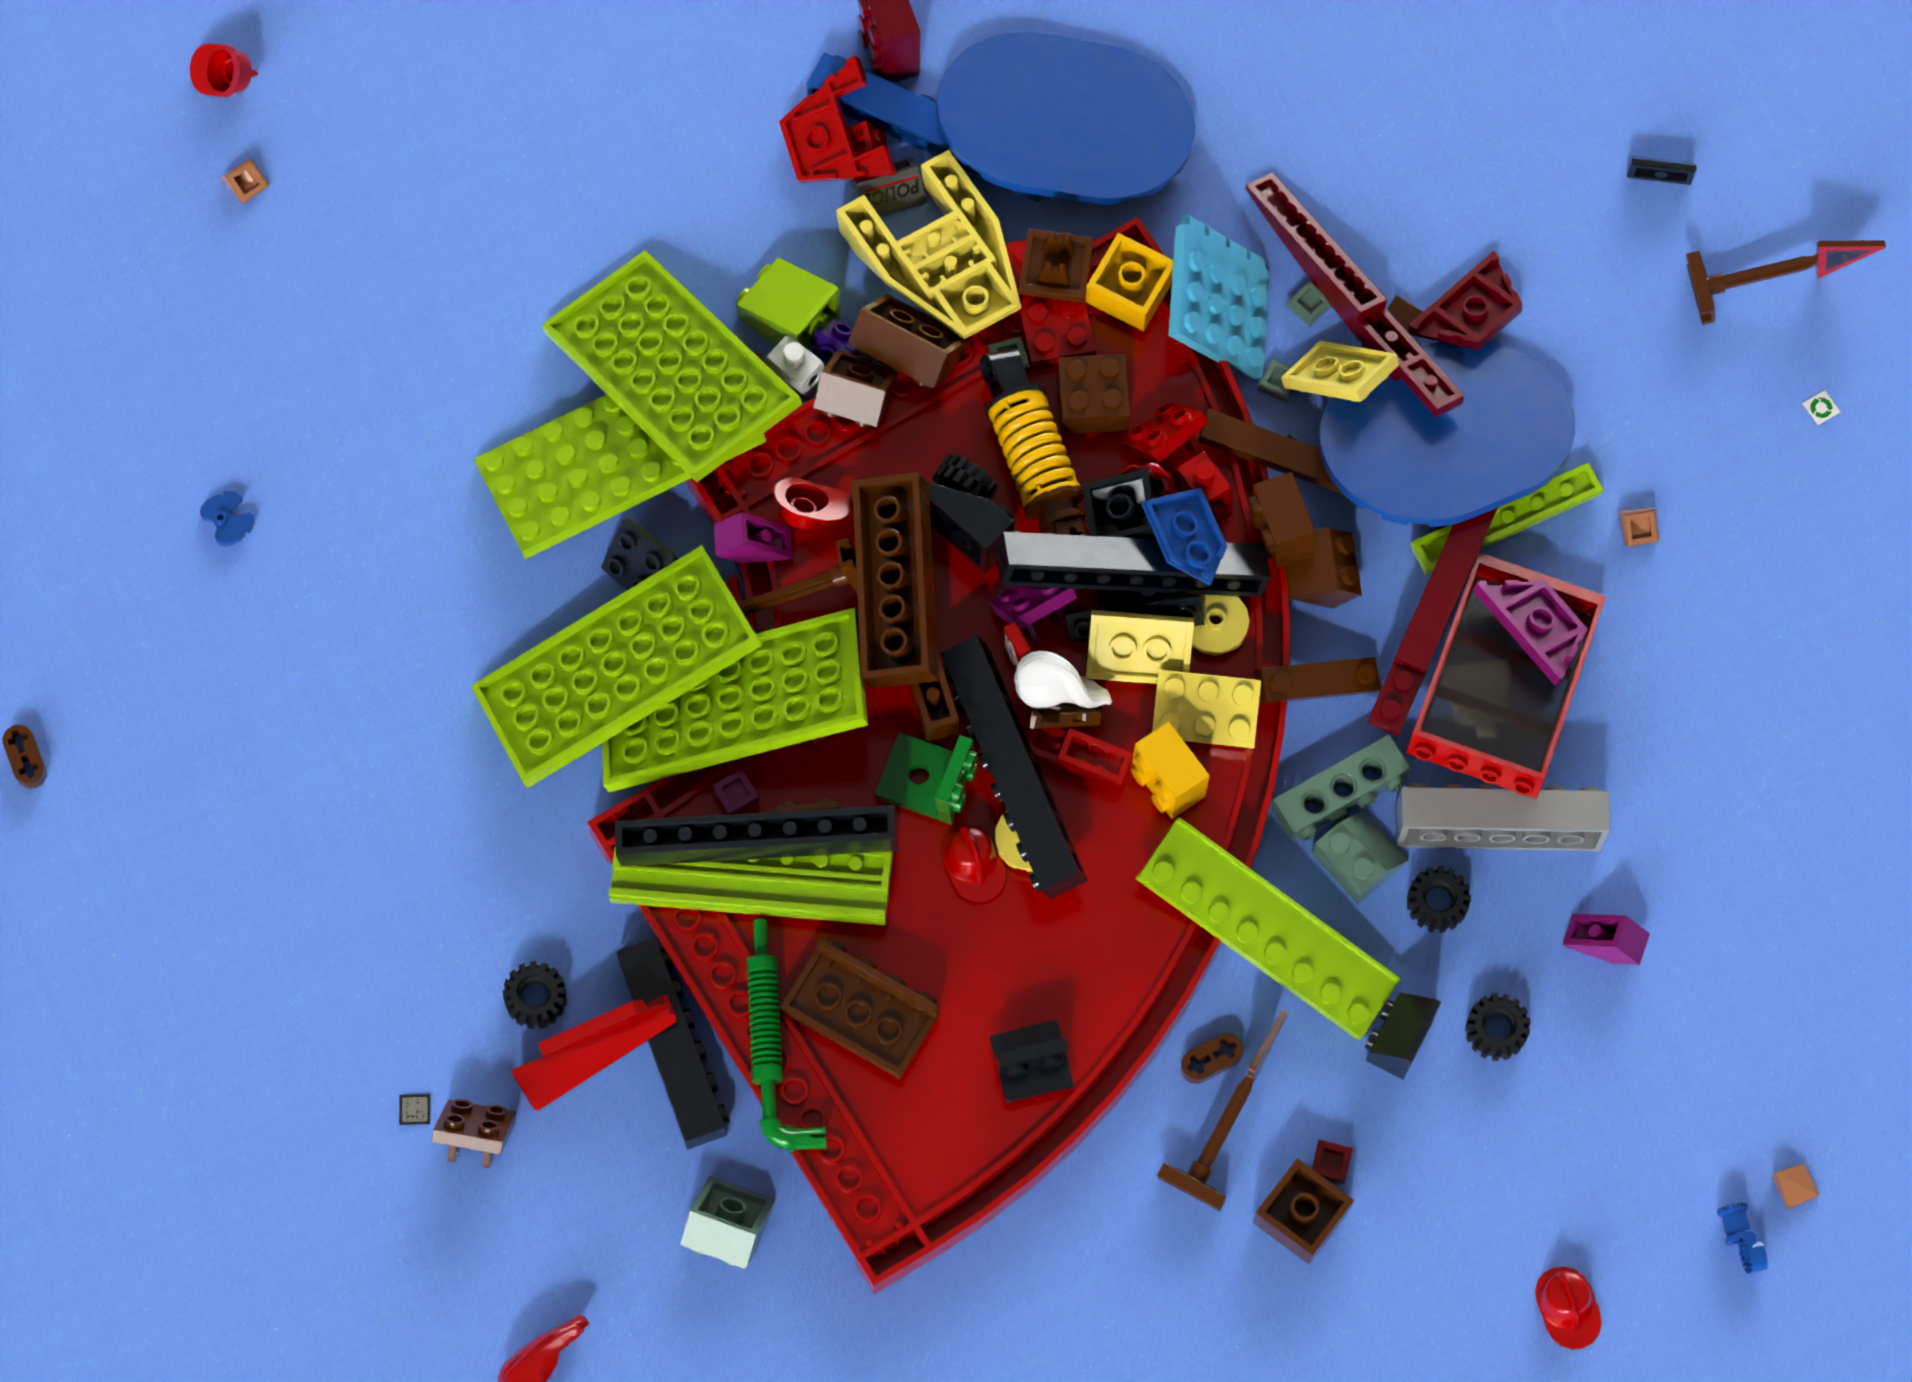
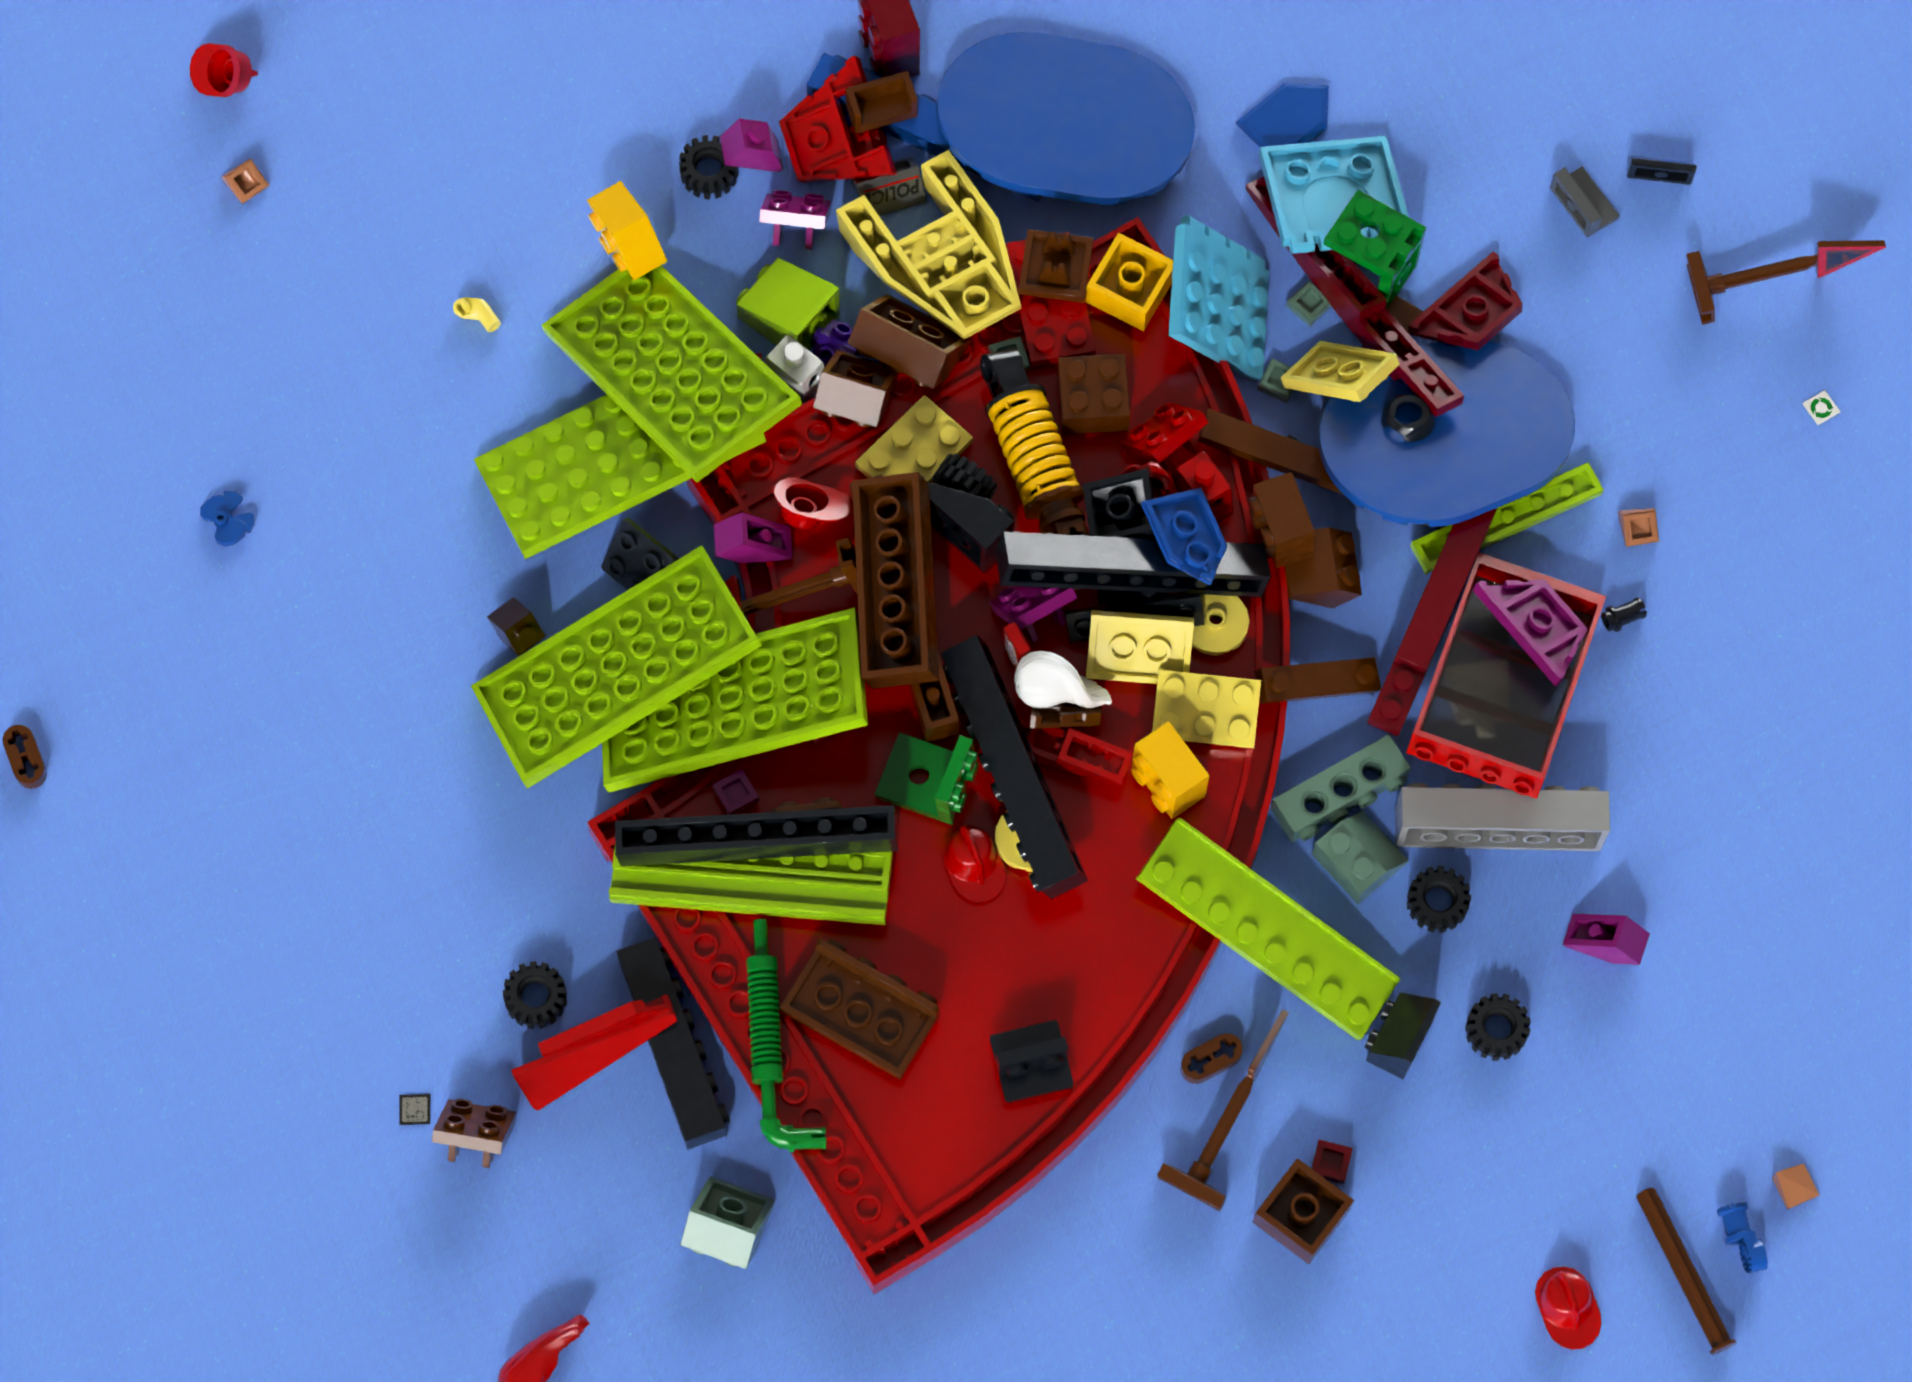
(477, 310): none -> light yellow arm
(516, 626): none -> dark brown brick
(625, 231): none -> yellow brick
(700, 183): none -> black tyre
(751, 146): none -> magenta slope
(784, 209): none -> magenta plate
(881, 102): none -> reddish brown panel
(915, 443): none -> light yellow plate
(1288, 116): none -> blue tile
(1318, 179): none -> medium azure hinge
(1389, 254): none -> green bracket
(1415, 430): none -> black piece
(1583, 200): none -> dark grey panel
(1624, 614): none -> black pin
(1685, 1271): none -> reddish brown axle

